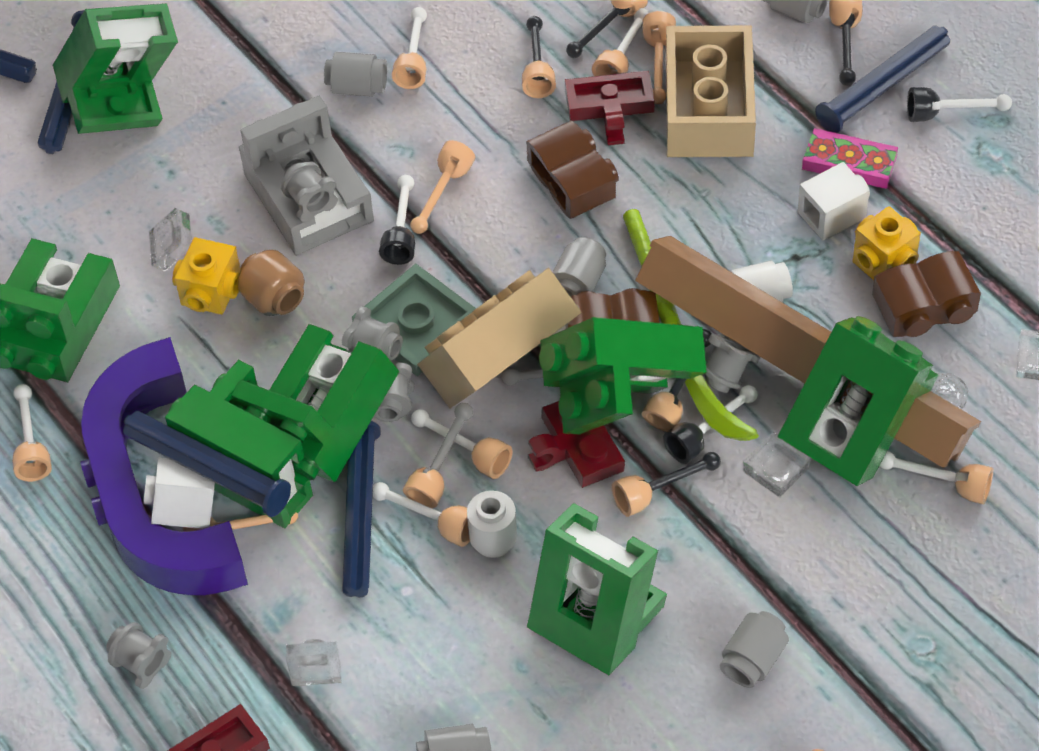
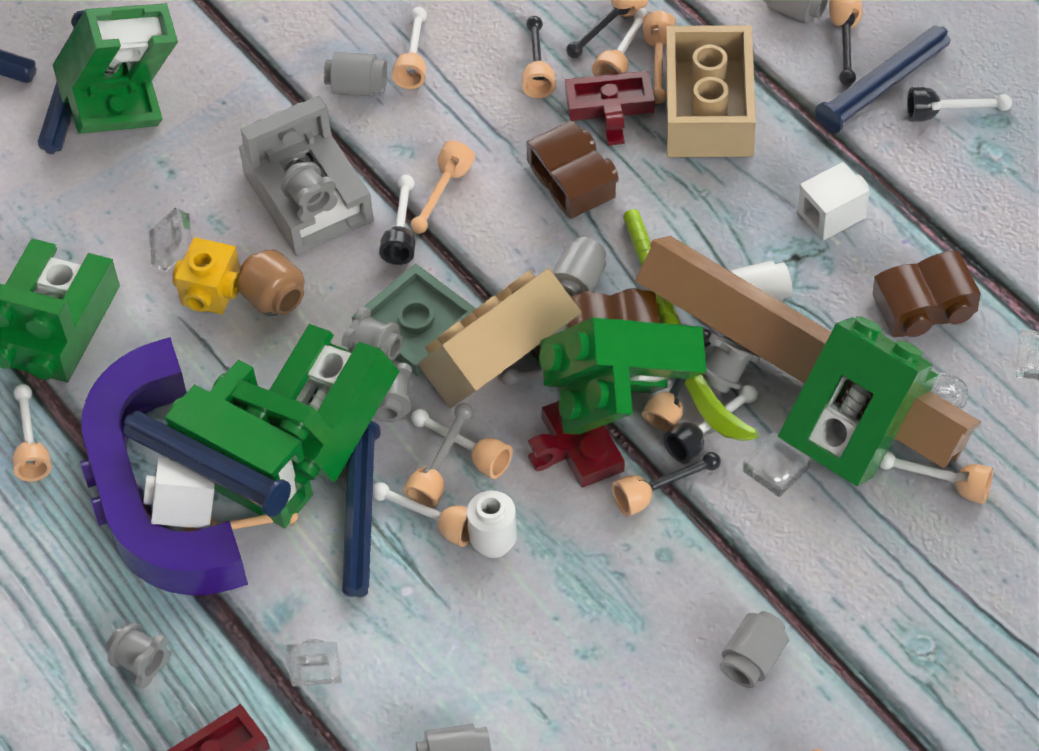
(593, 591): green brick -> none
(864, 157): tile -> none
(885, 242): yellow brick -> none

